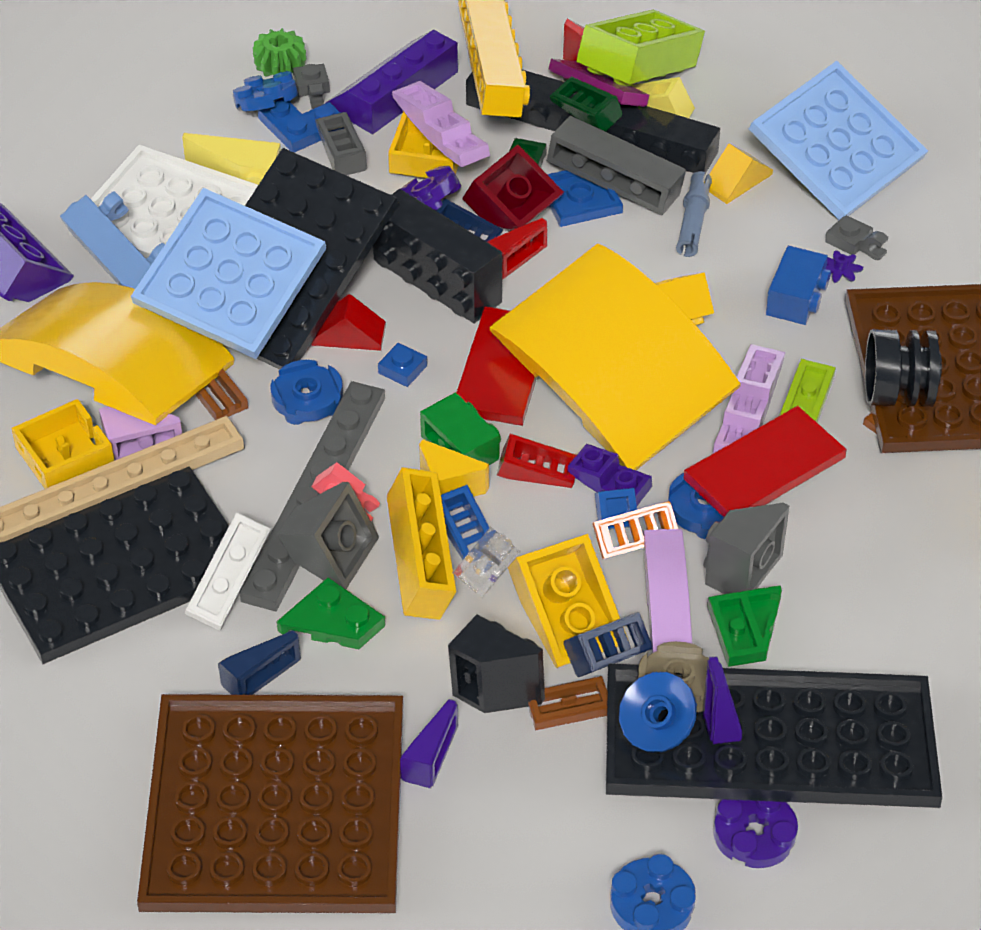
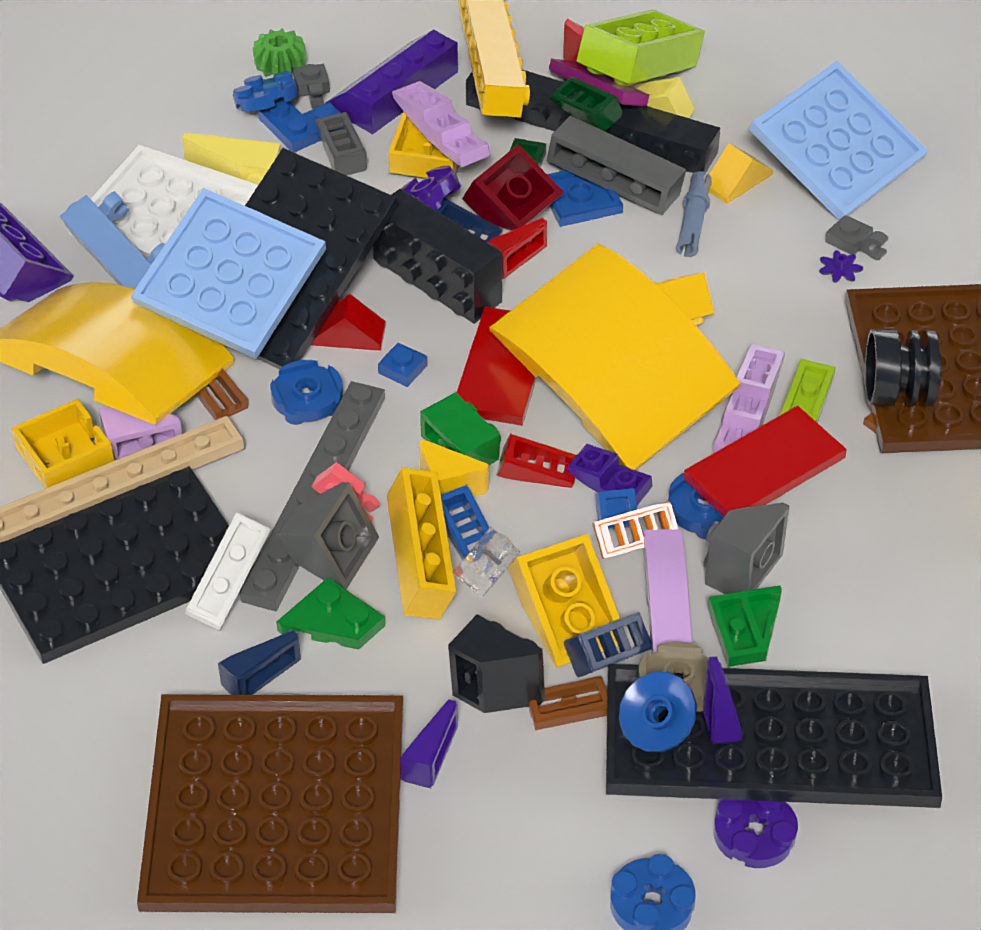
(798, 285): blue brick -> none

